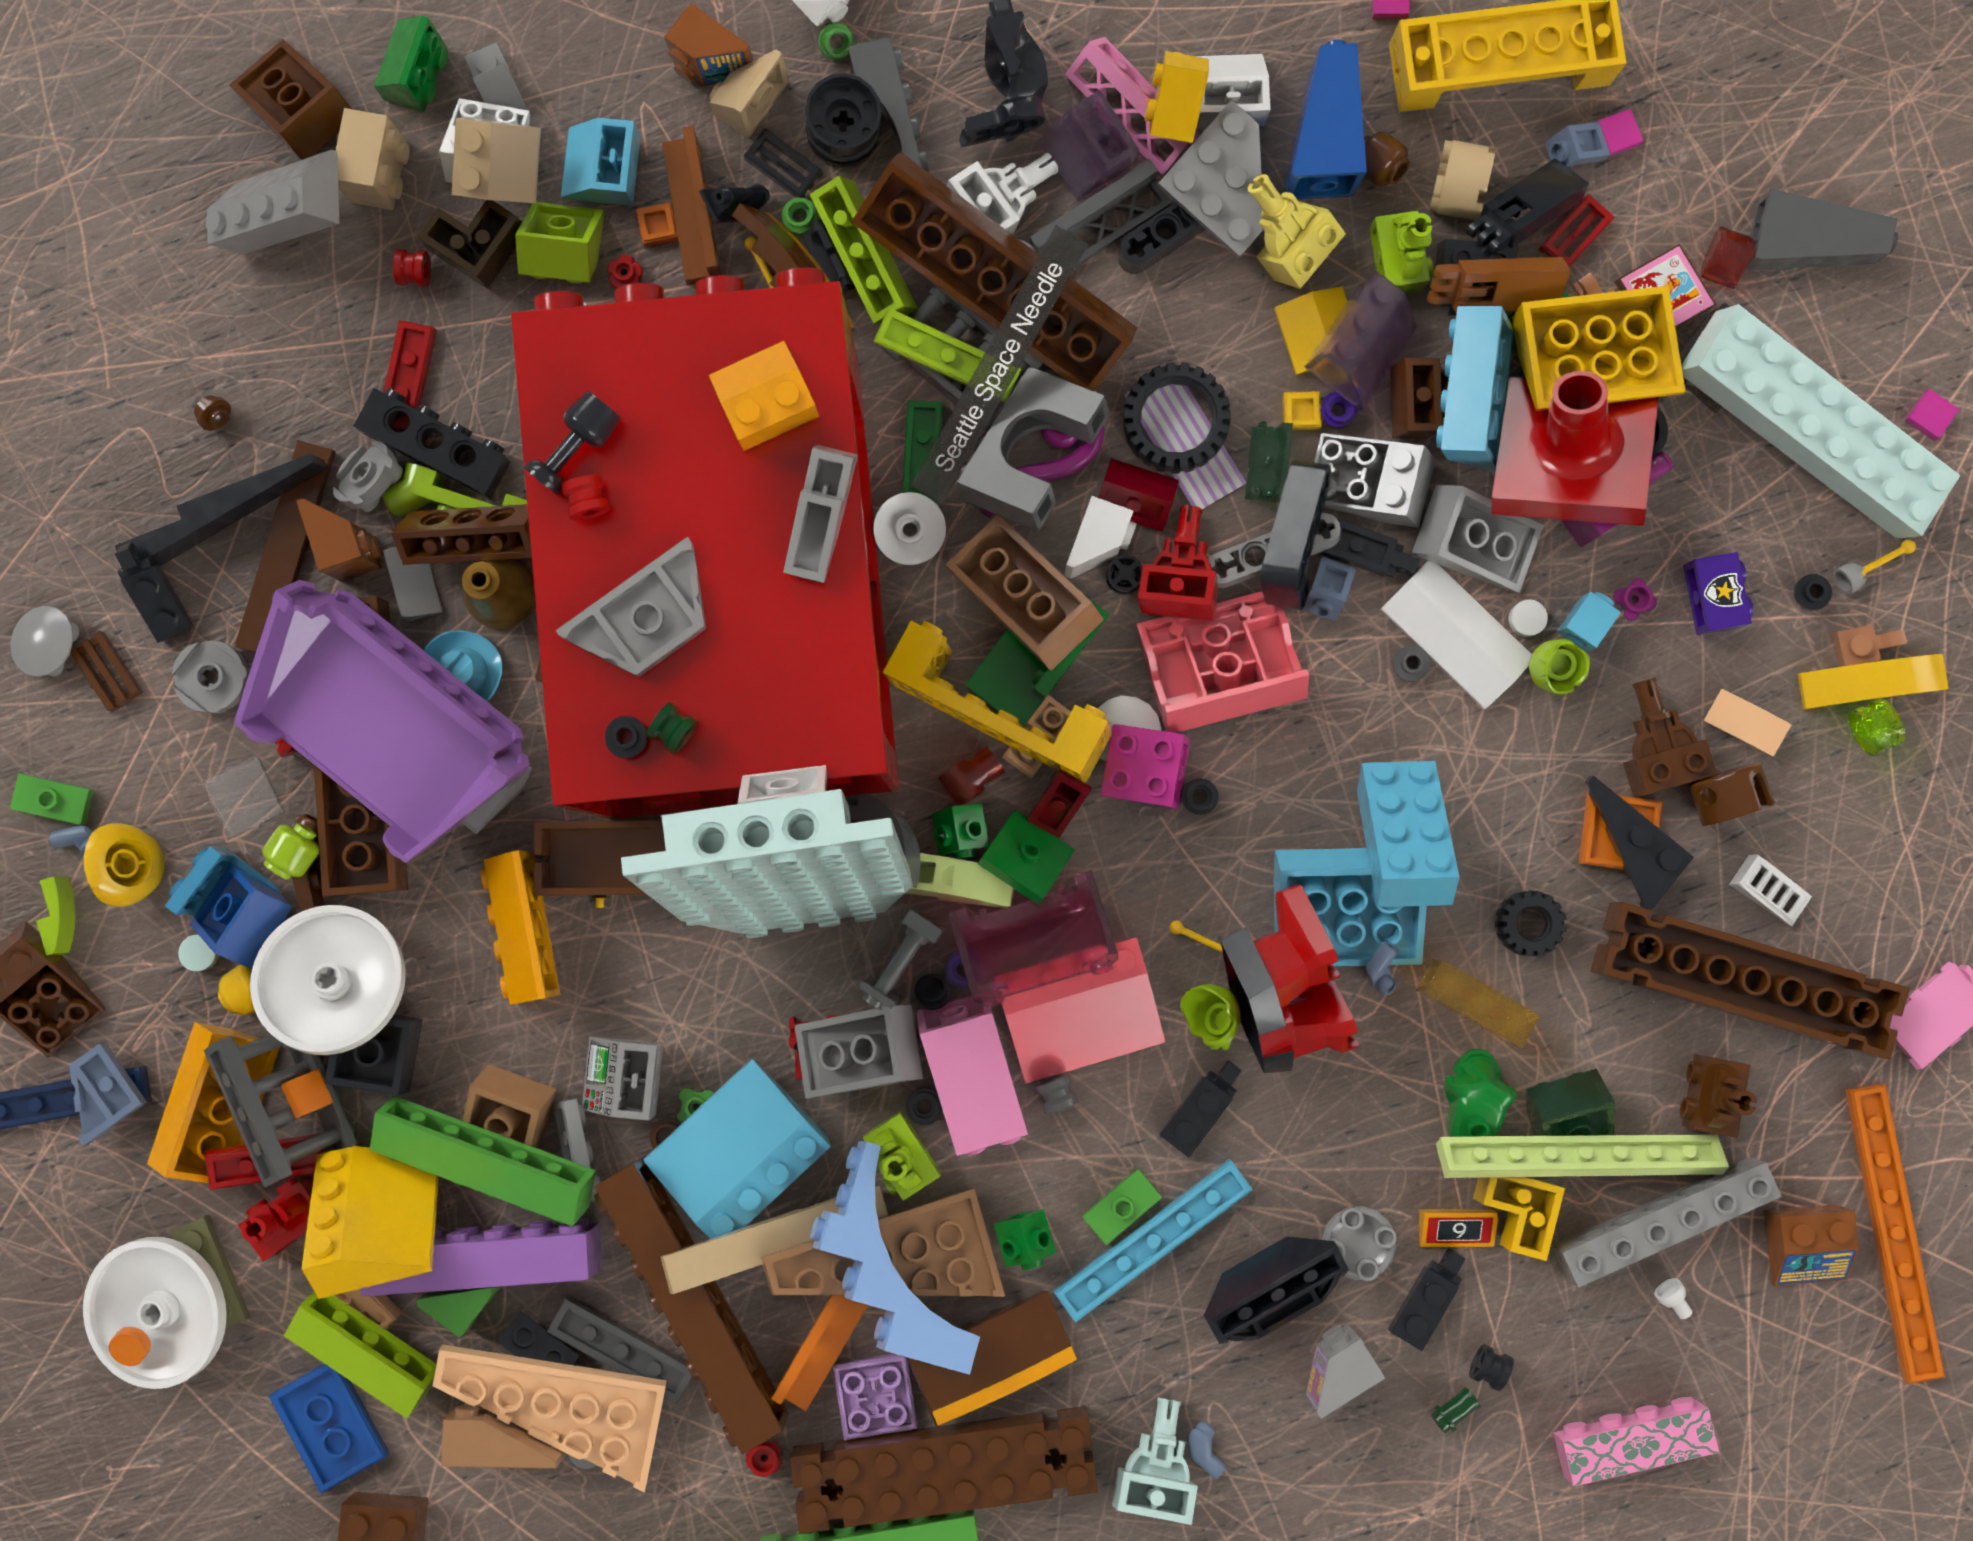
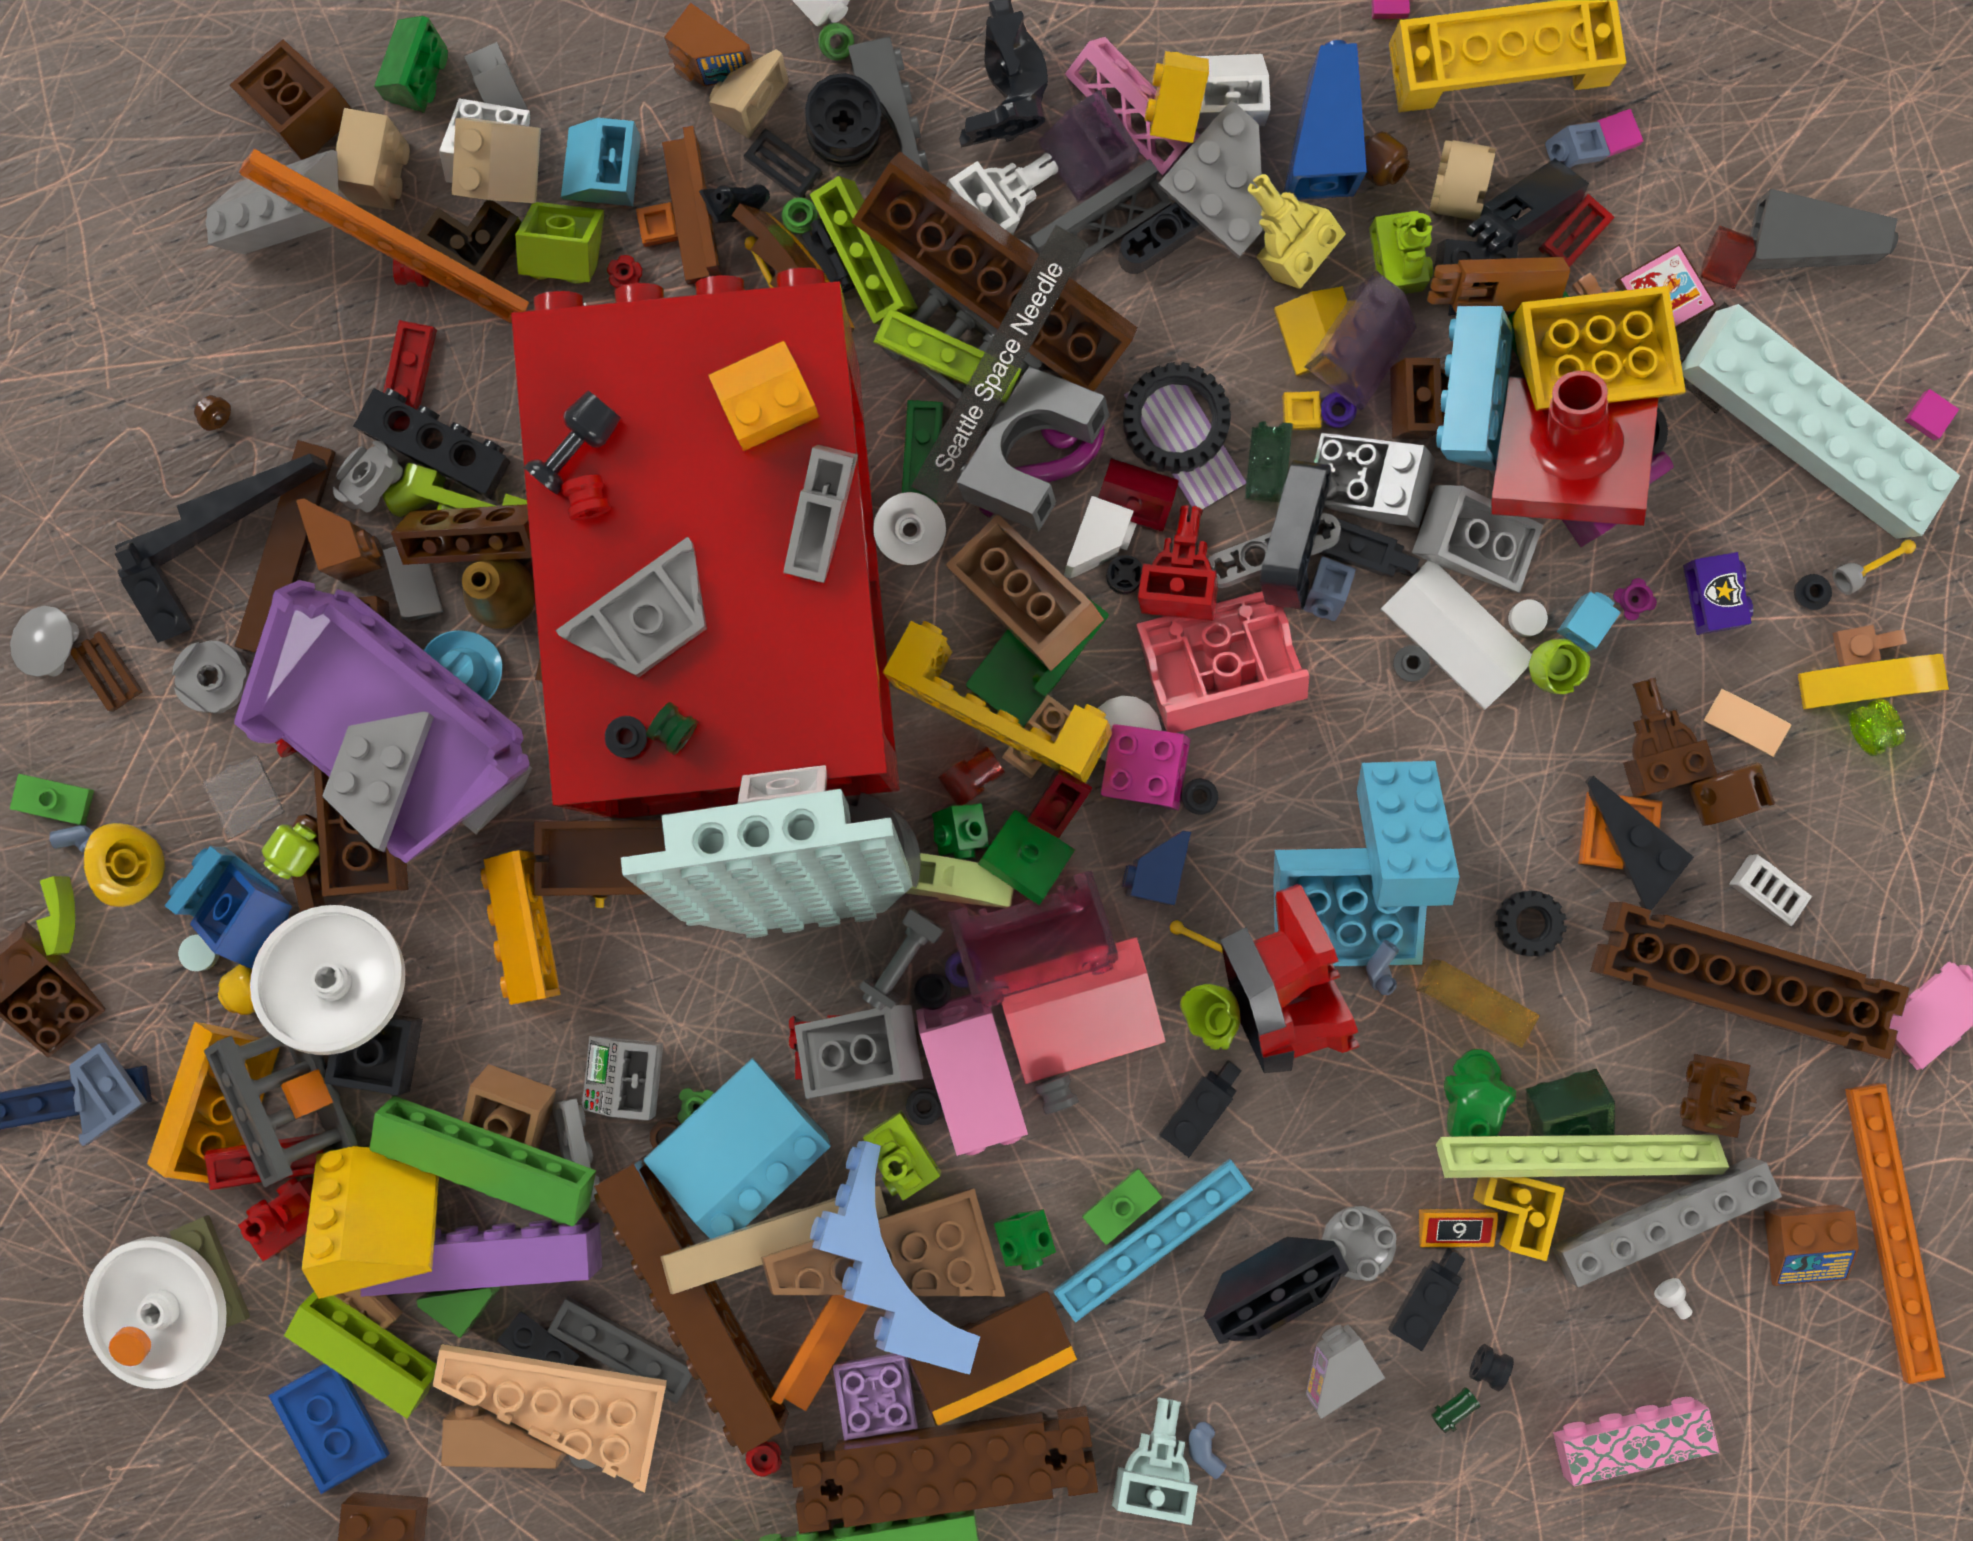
(376, 772): none -> light grey wing
(380, 235): none -> orange tile
(1158, 872): none -> dark blue slope

